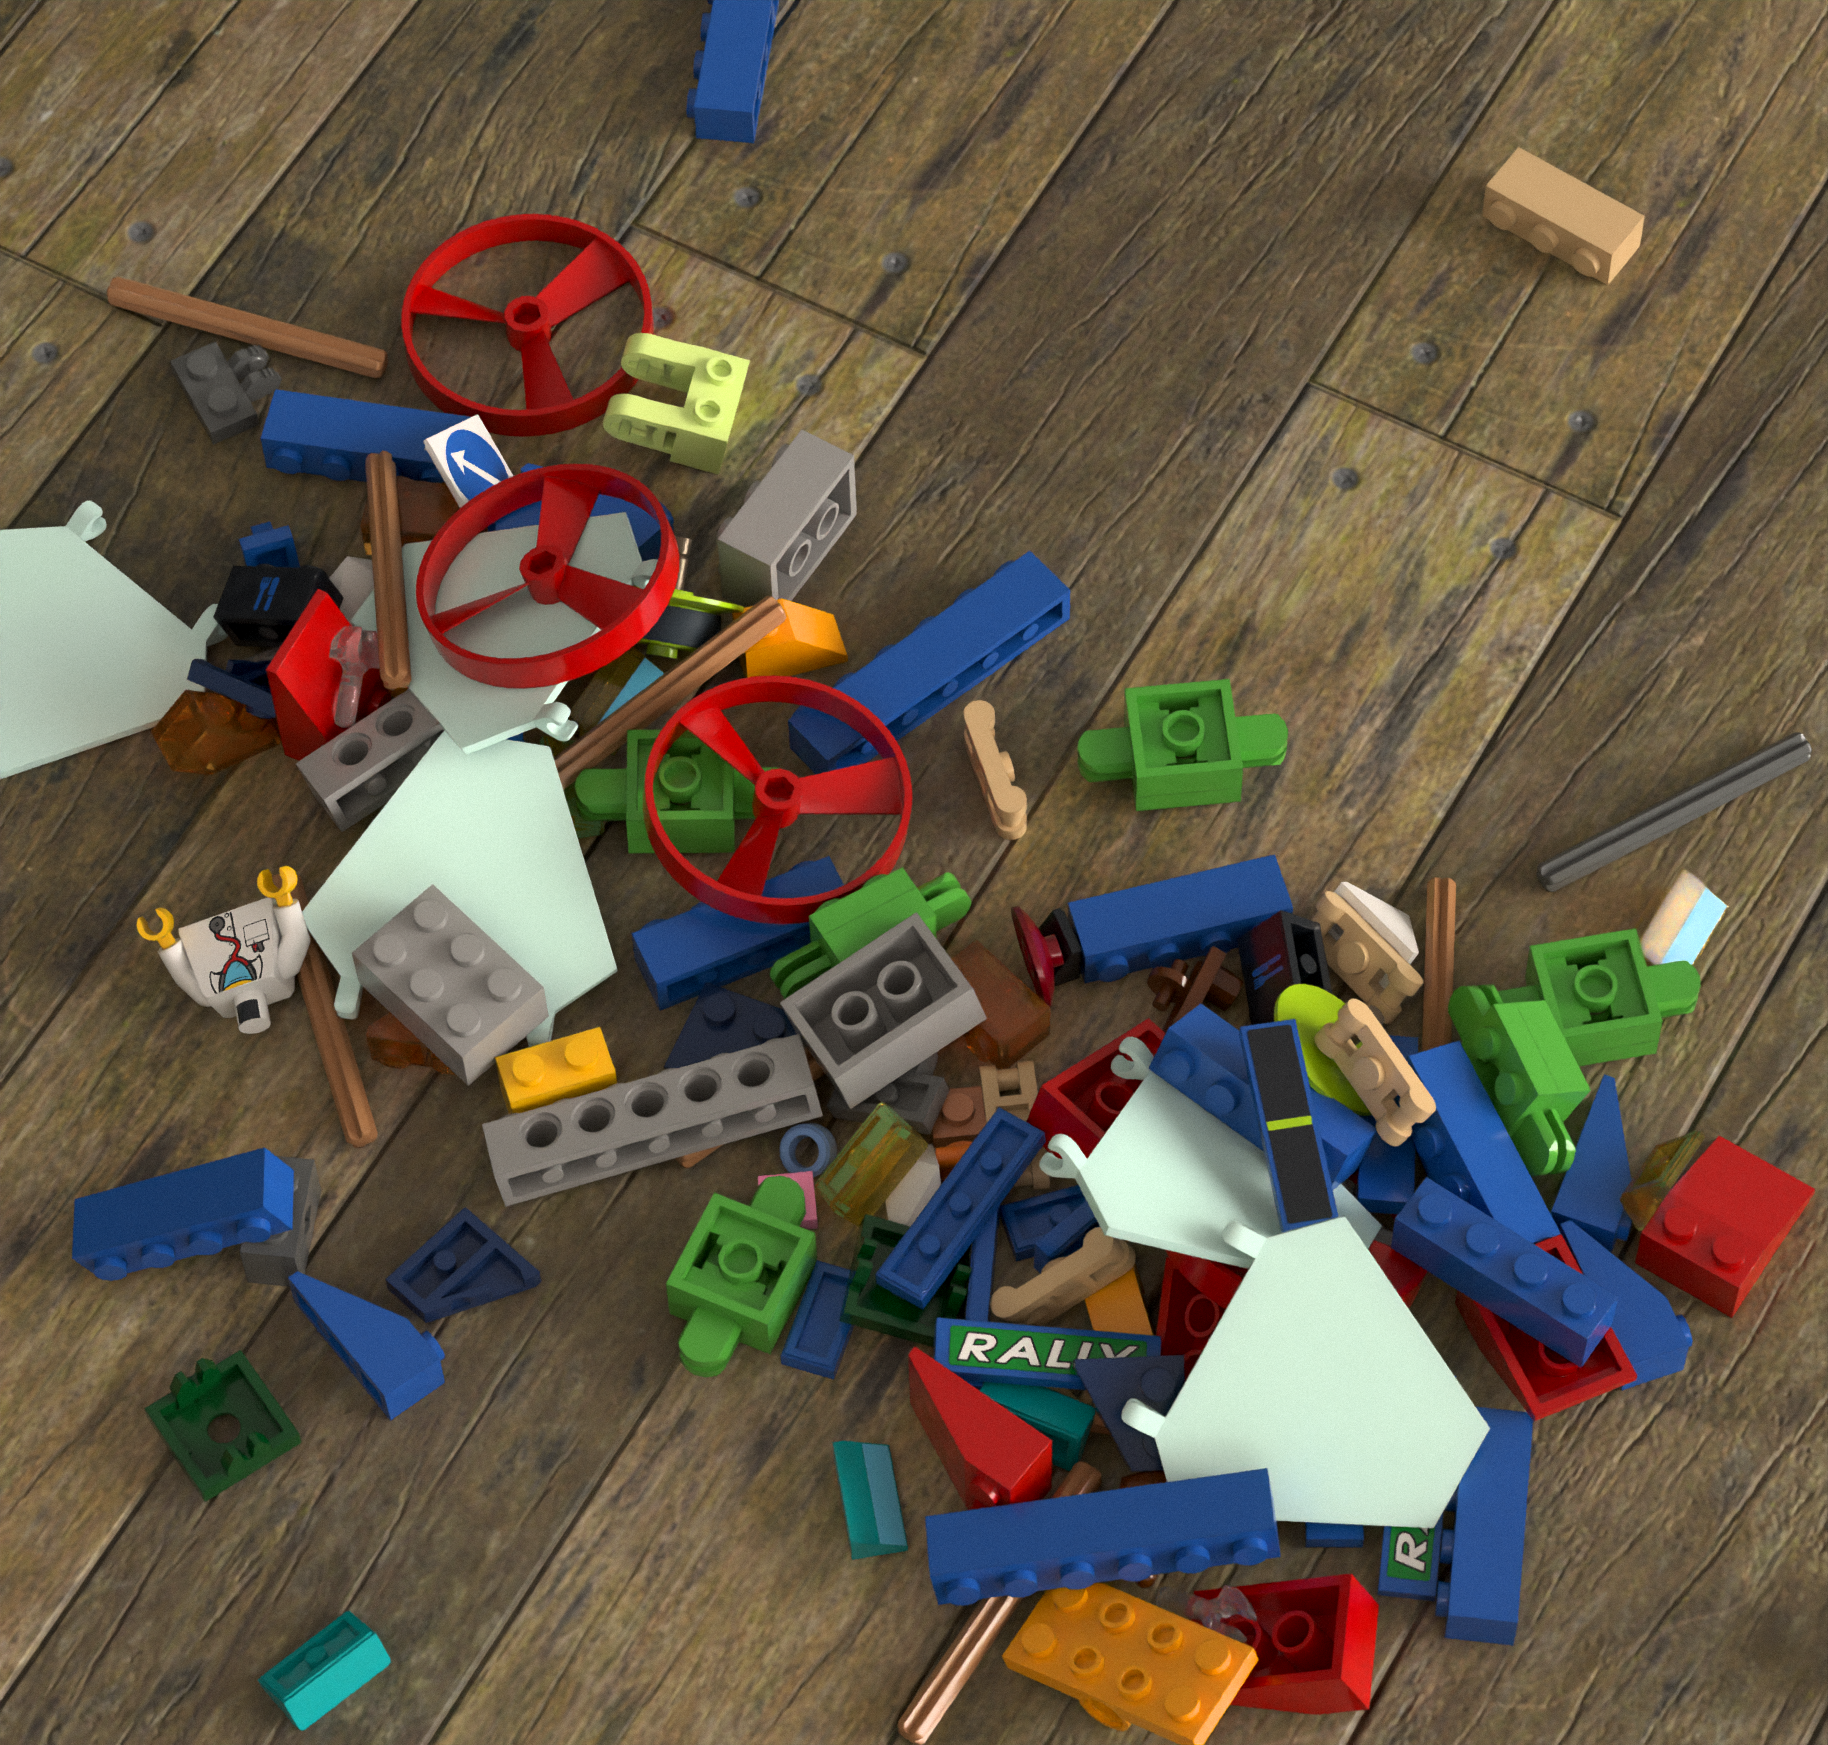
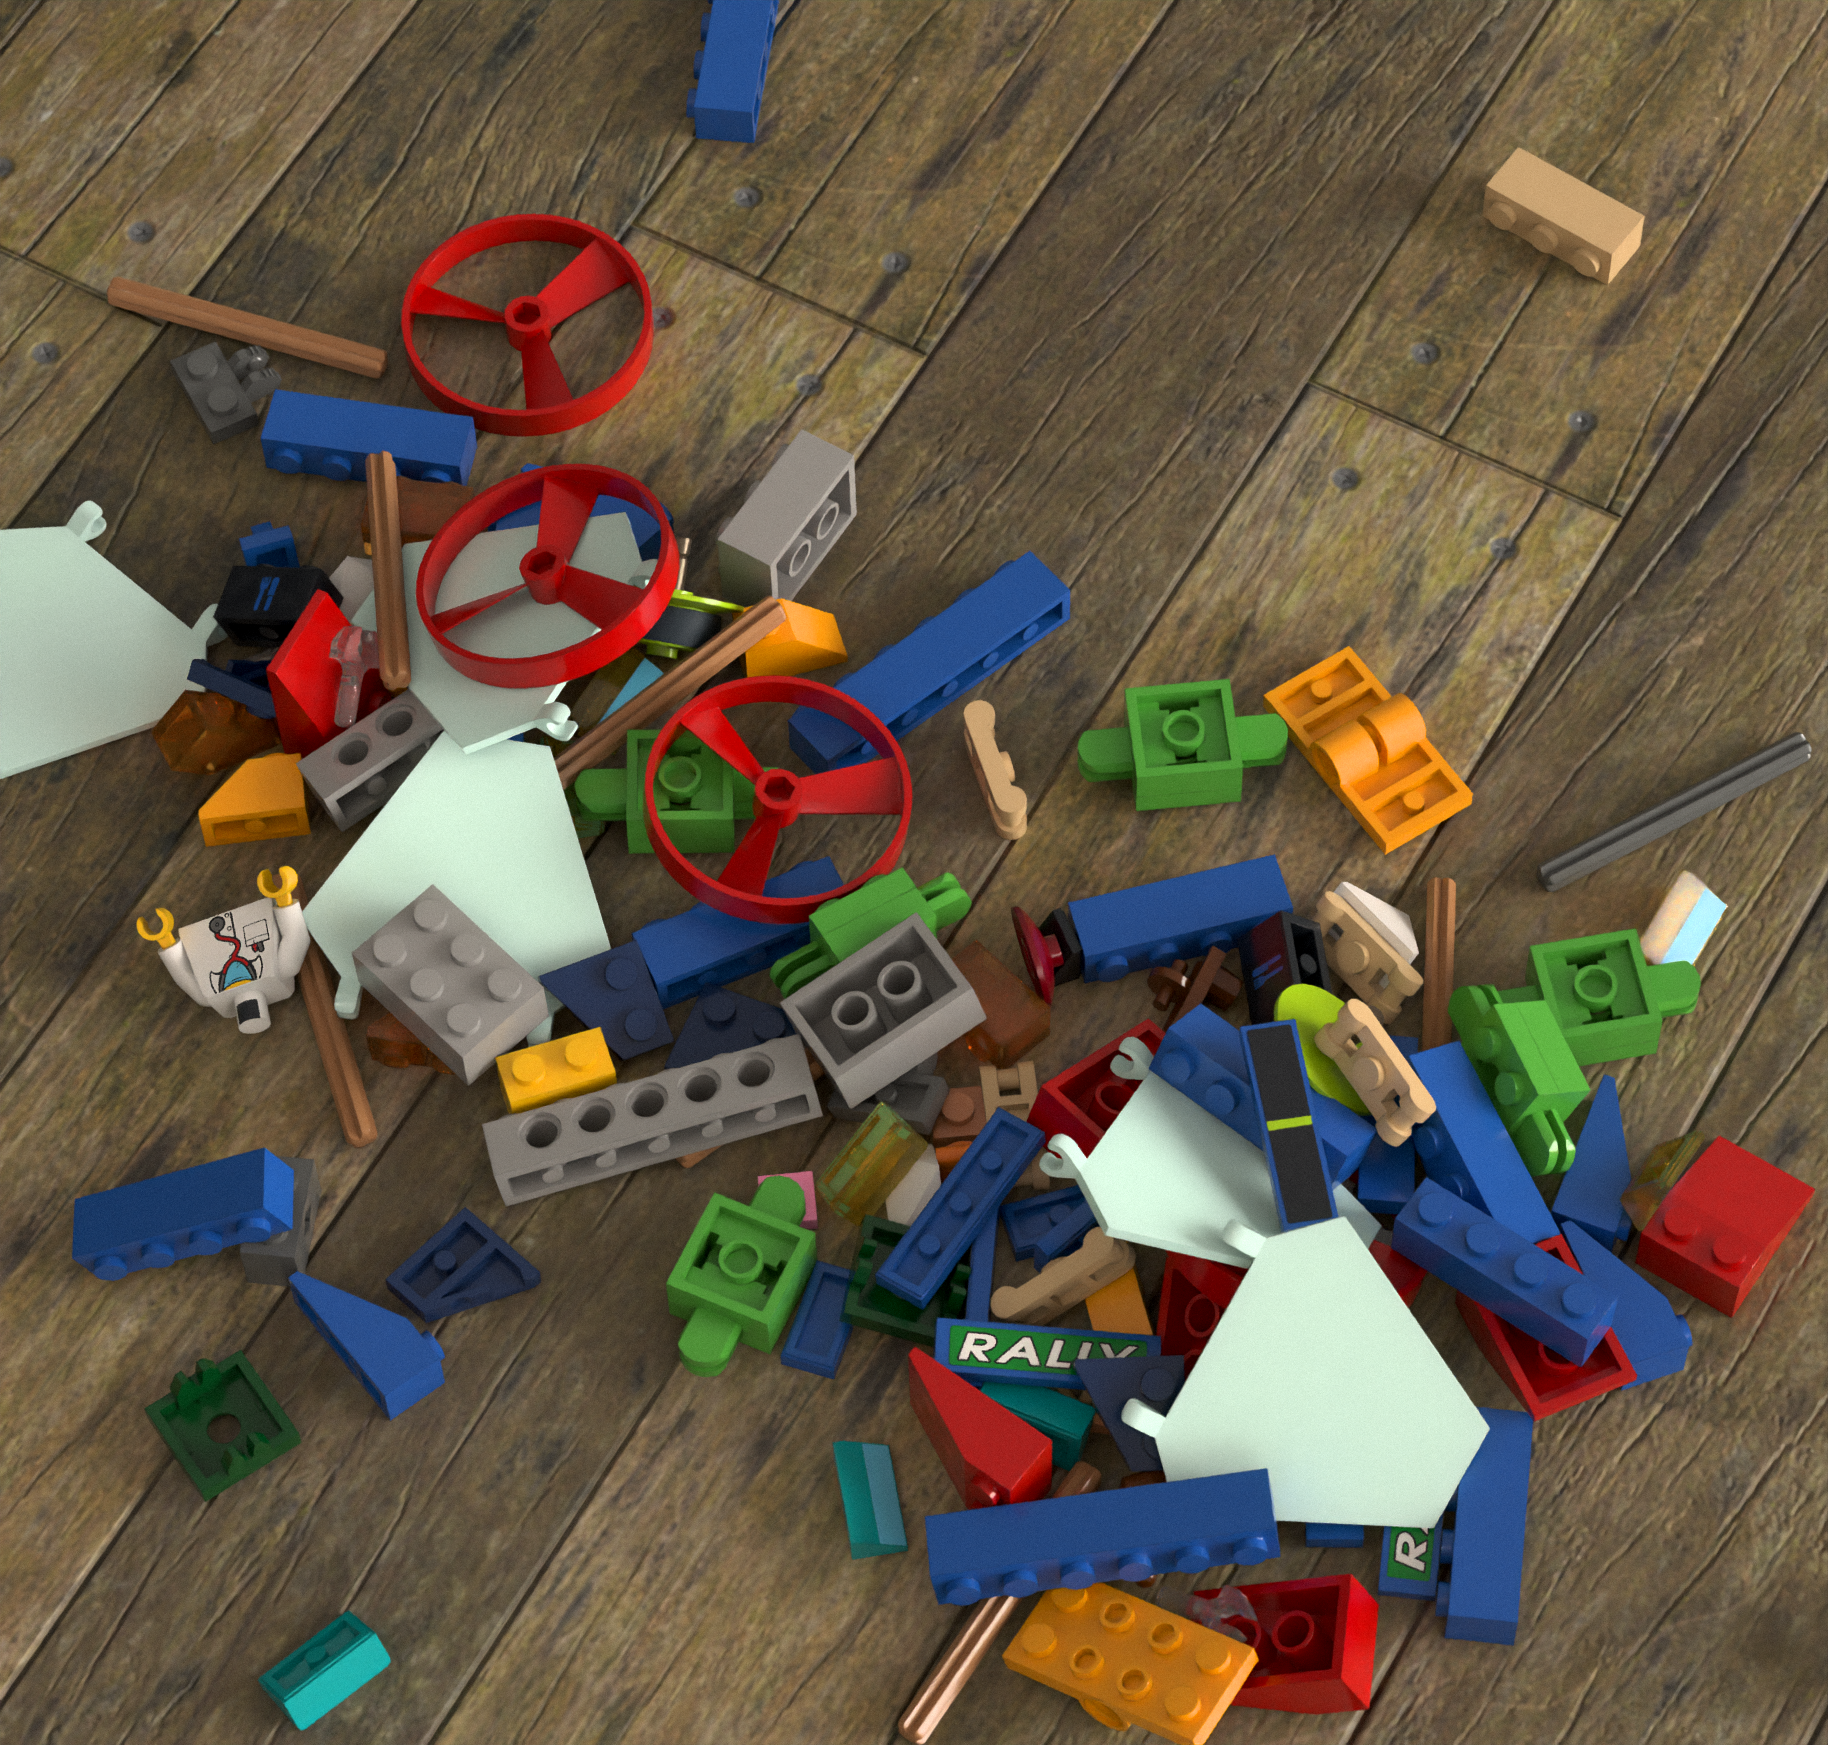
(258, 803): none -> light orange slope
(467, 459): piece -> none
(617, 996): none -> dark blue wing
(691, 434): yellowish green brick -> none
(822, 1136): medium blue piece -> none
(1369, 749): none -> light orange plate

